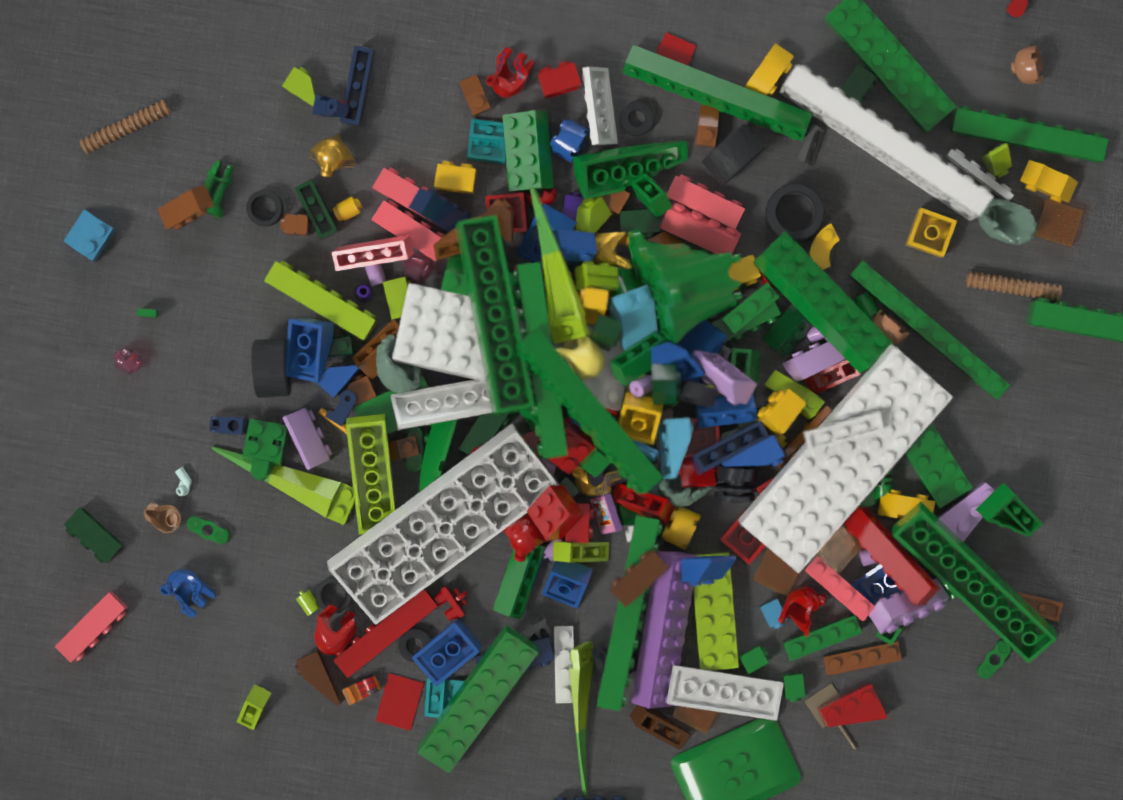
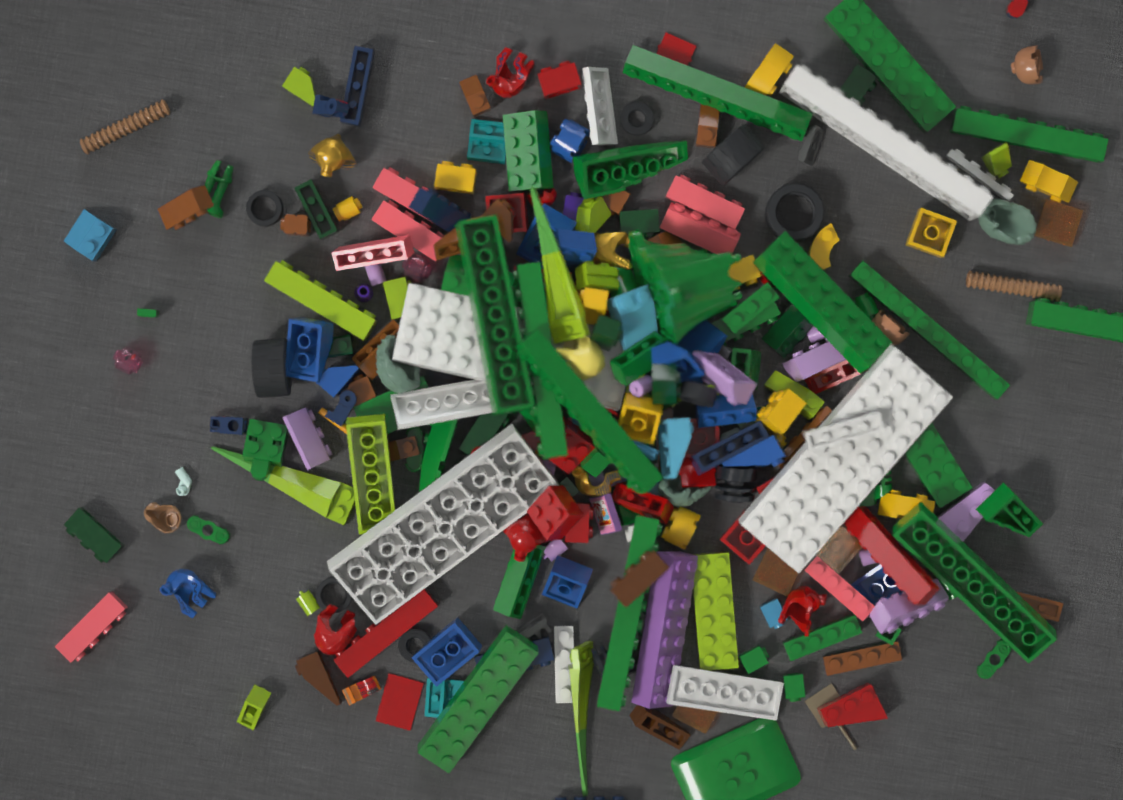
(456, 610): red hips -> none
(580, 552): lime slope -> none
(651, 195): green brick -> none
(705, 569): blue slope -> none

